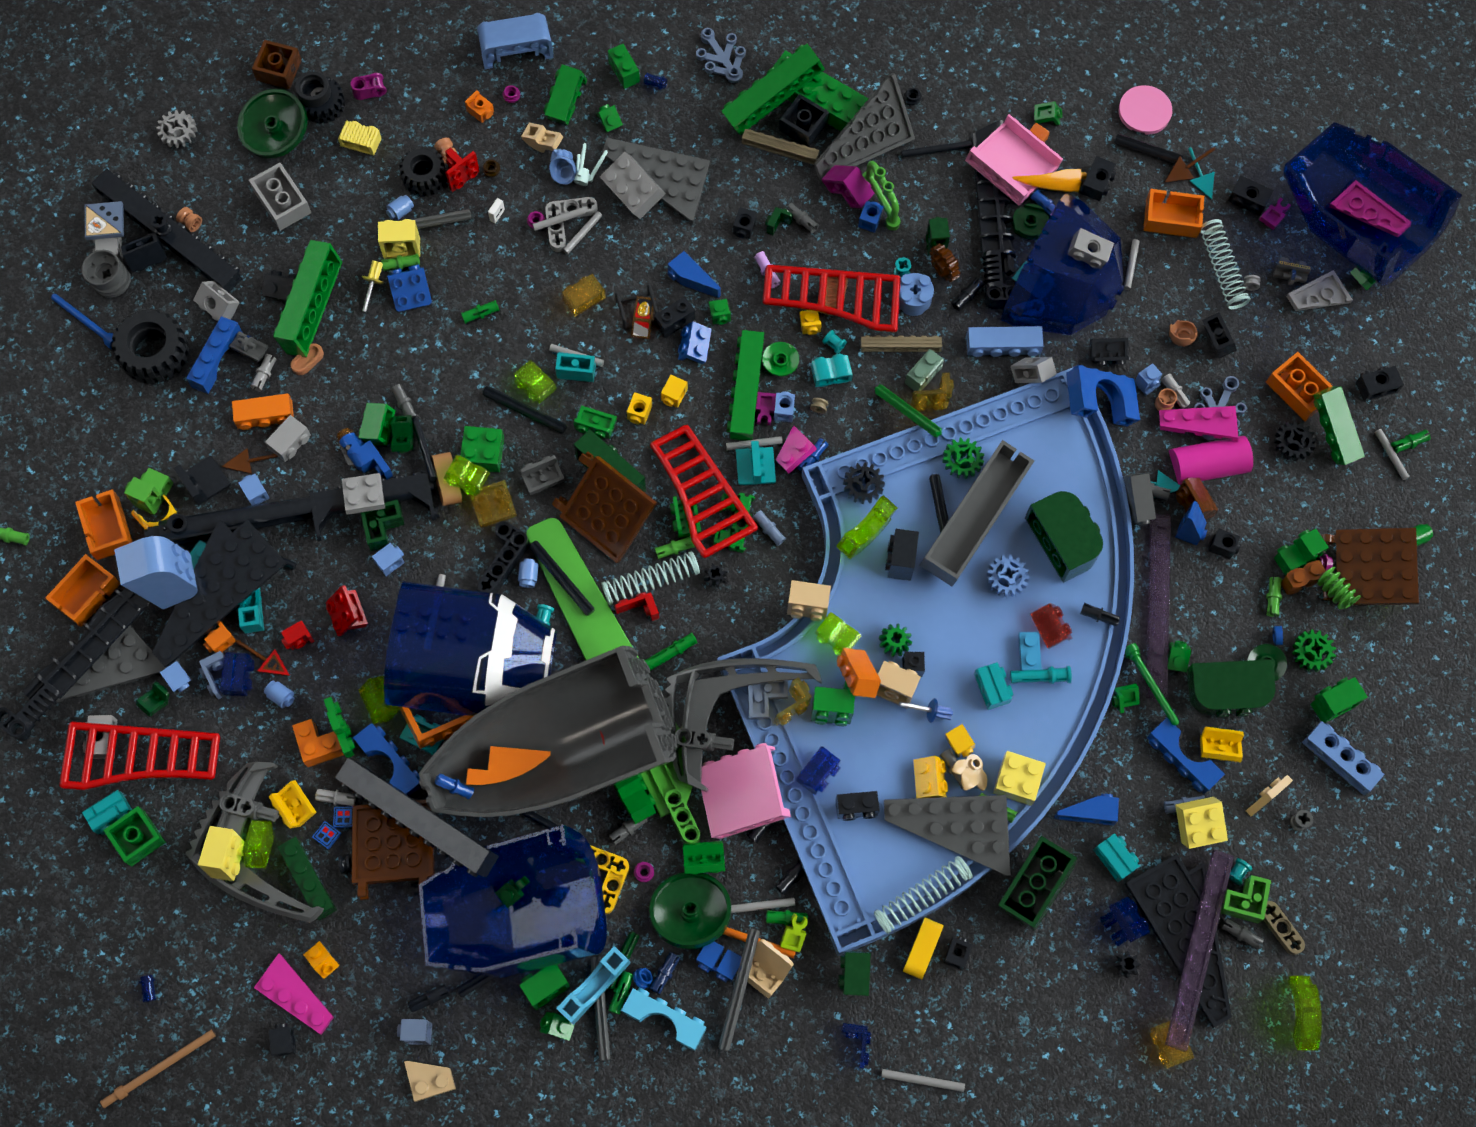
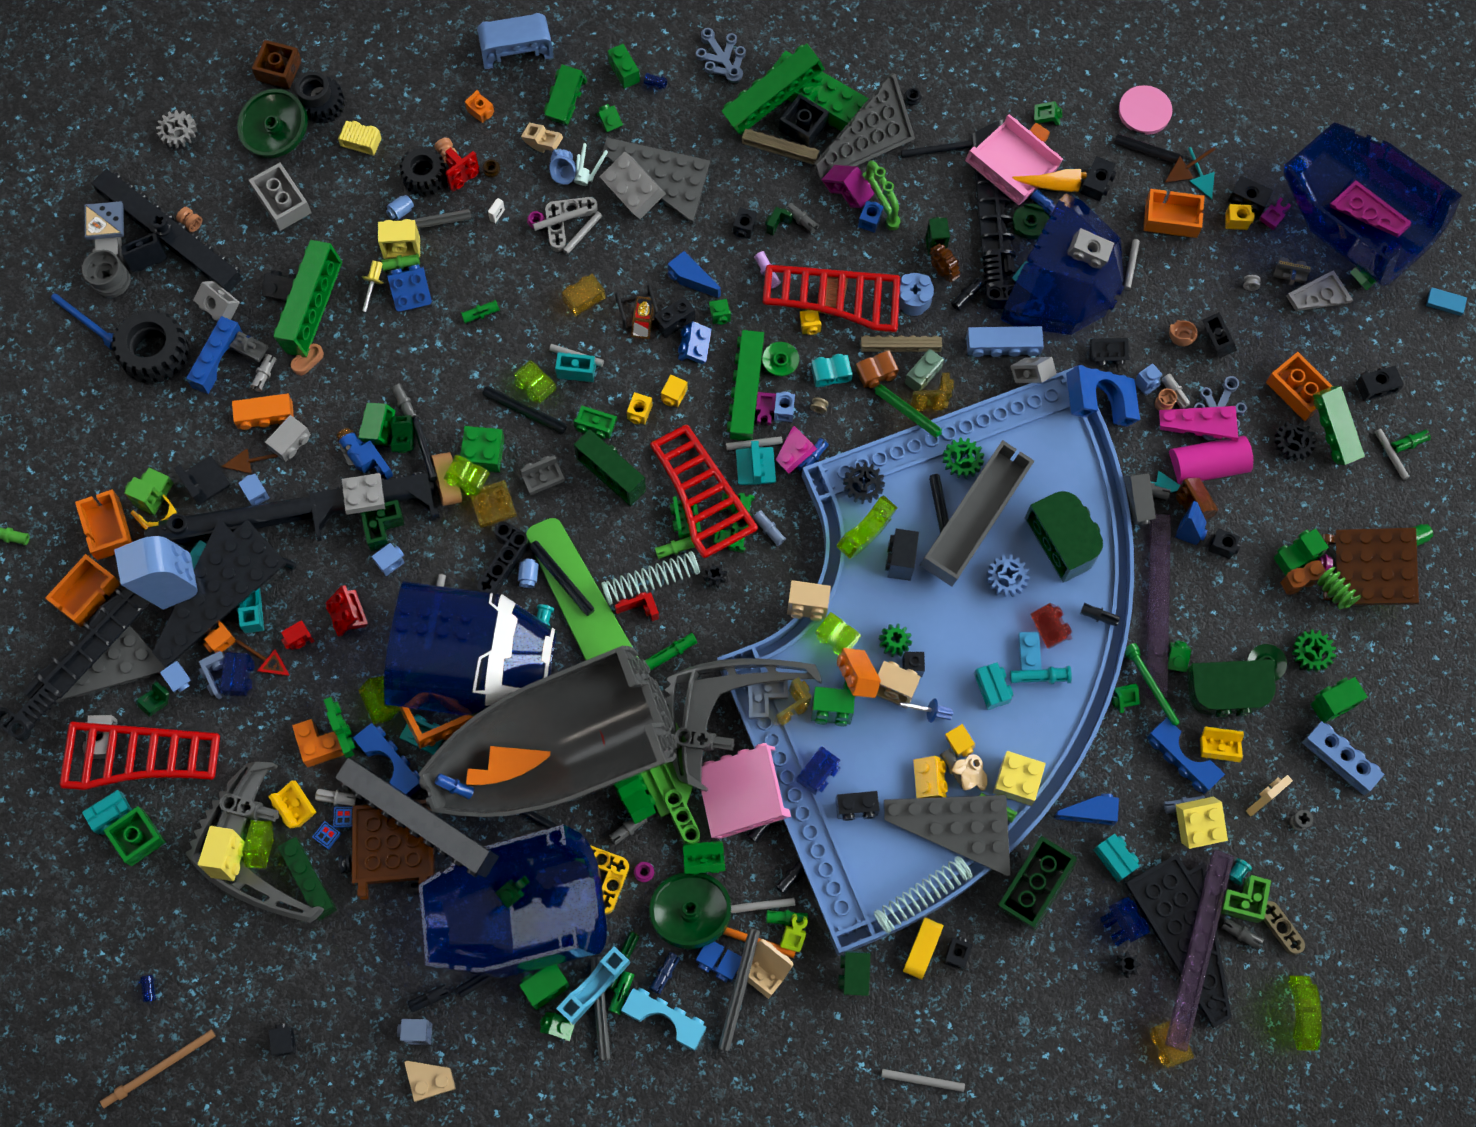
(279, 694): medium blue brick -> none
(289, 991): dark pink wing -> none
(321, 960): light orange bracket -> none
(368, 86): magenta piece -> none
(511, 90): magenta plate -> none
(606, 507): reddish brown plate -> none
(642, 978): blue plate -> none
(834, 341): teal bush -> none
(853, 1031): clear blue bracket -> none
(877, 369): none -> dark orange brick
(901, 267): teal bush -> none
(1211, 231): light aqua piece -> none
(1234, 221): none -> yellow brick
(1274, 596): bright green pin -> none
(1277, 635): blue tile -> none
(1446, 301): none -> dark azure tile

